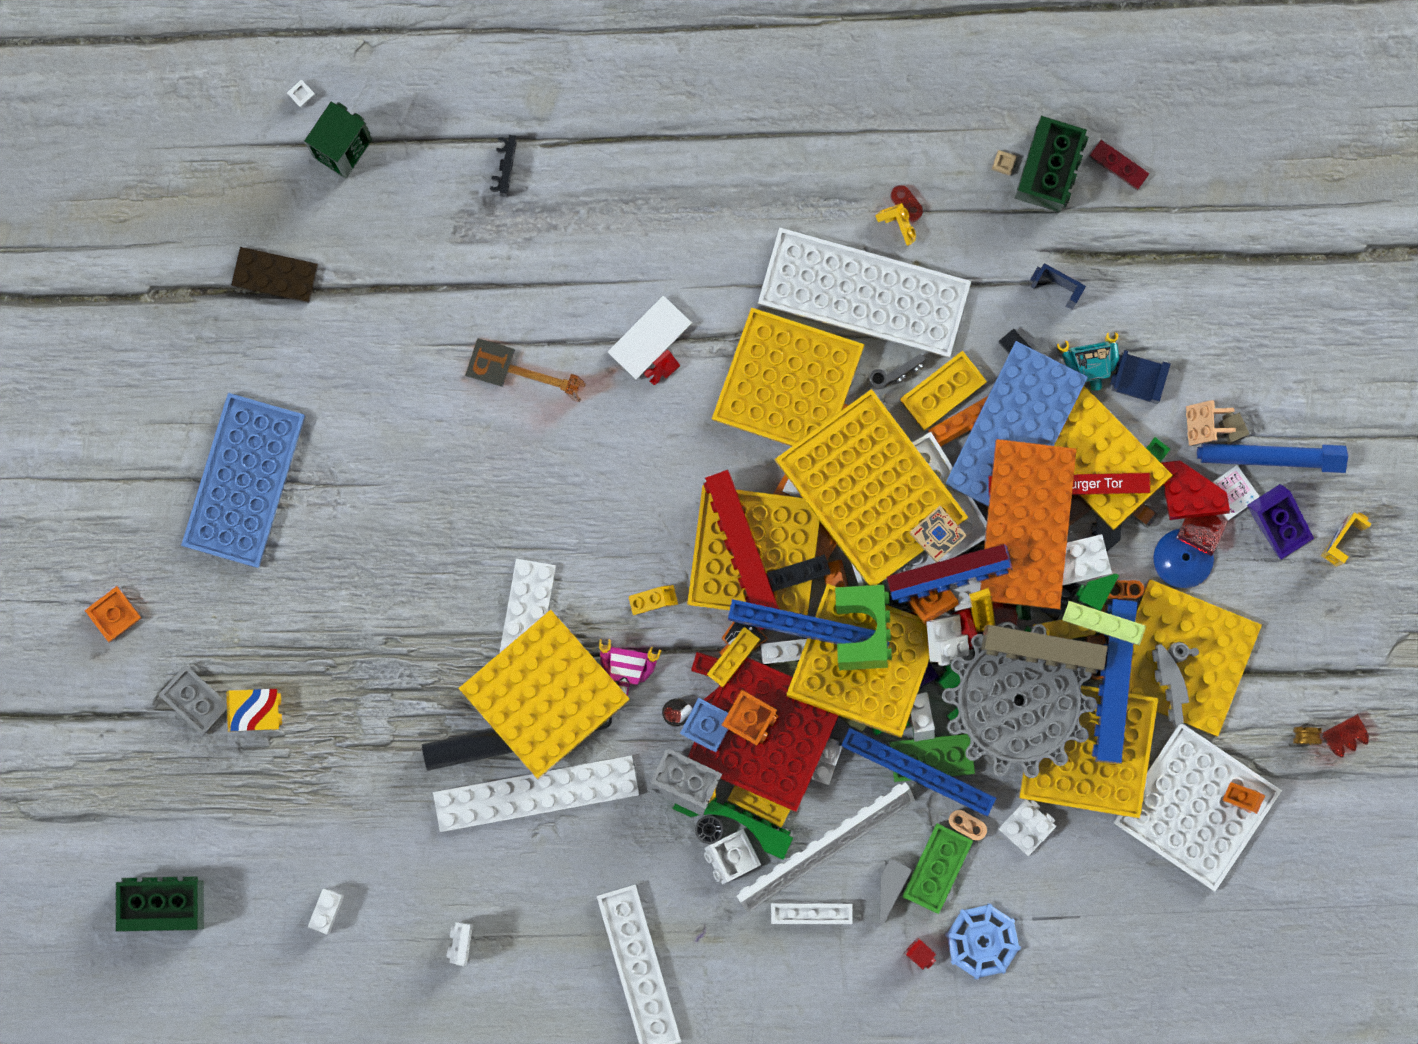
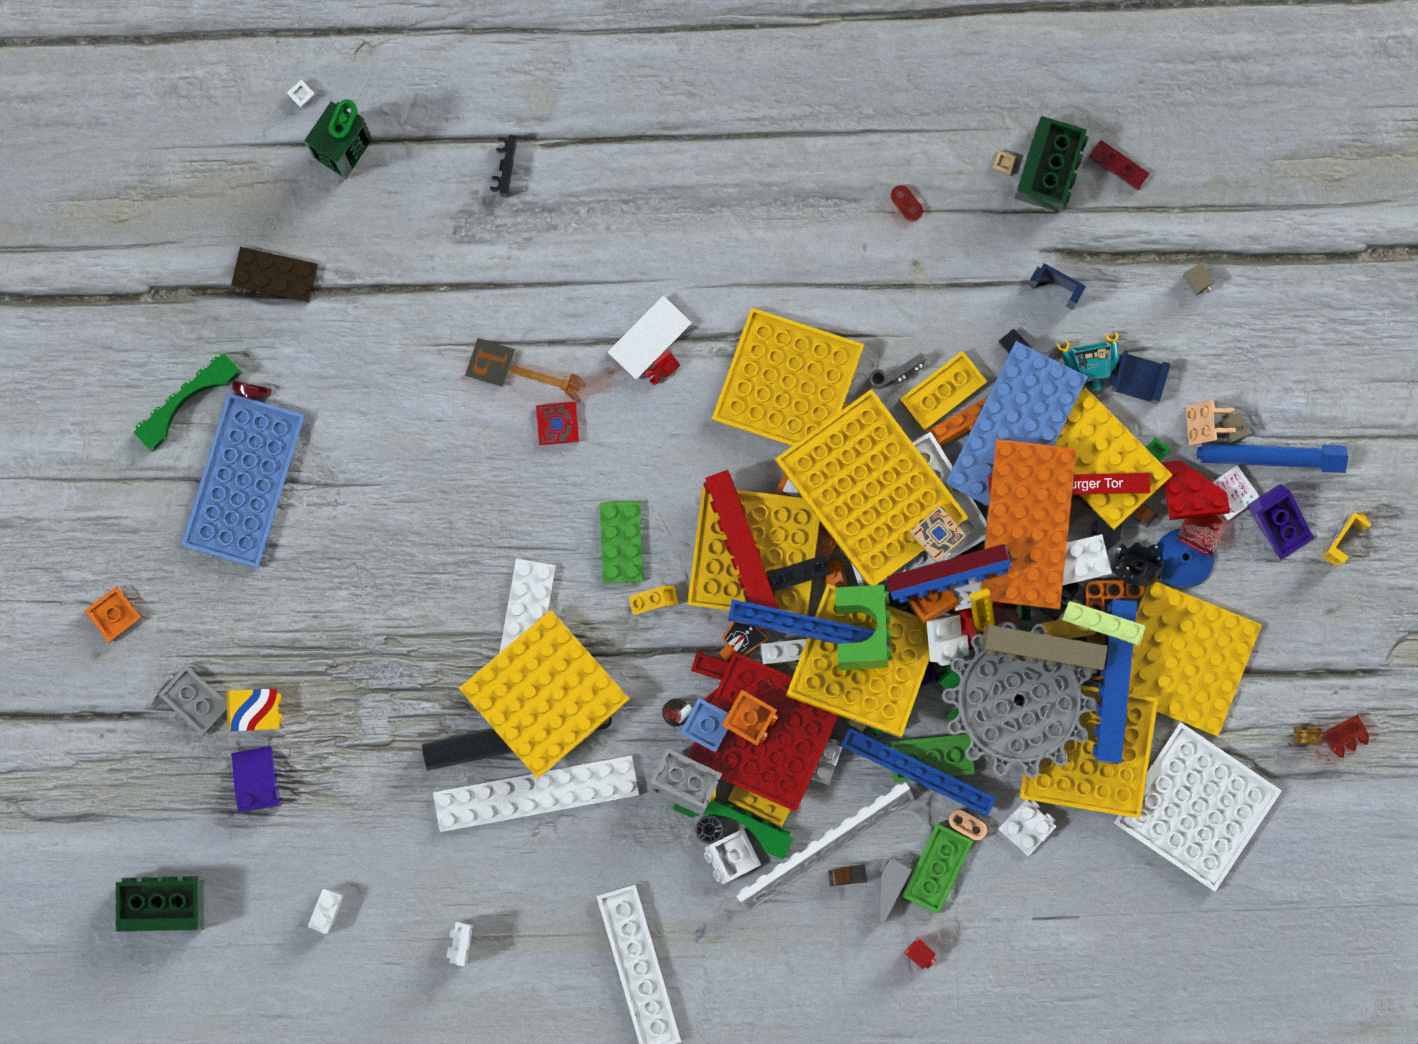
(156, 428): none -> green arch
(250, 390): none -> dark red plate
(255, 780): none -> dark purple slope
(341, 119): none -> green plate
(557, 423): none -> tile
(621, 542): none -> bright green plate
(626, 665): torso -> none
(733, 657): yellow plate -> none
(811, 913): white plate -> none
(847, 875): none -> leg
(864, 292): white plate -> none
(901, 214): yellow bracket -> none
(922, 719): white brick -> none
(975, 950): light blue plate -> none
(1096, 591): green slope -> none
(1145, 558): none -> black plate
(1170, 675): light grey slope -> none
(1180, 651): light grey piece -> none
(1199, 279): none -> dark tan brick
(1243, 798): orange slope -> none

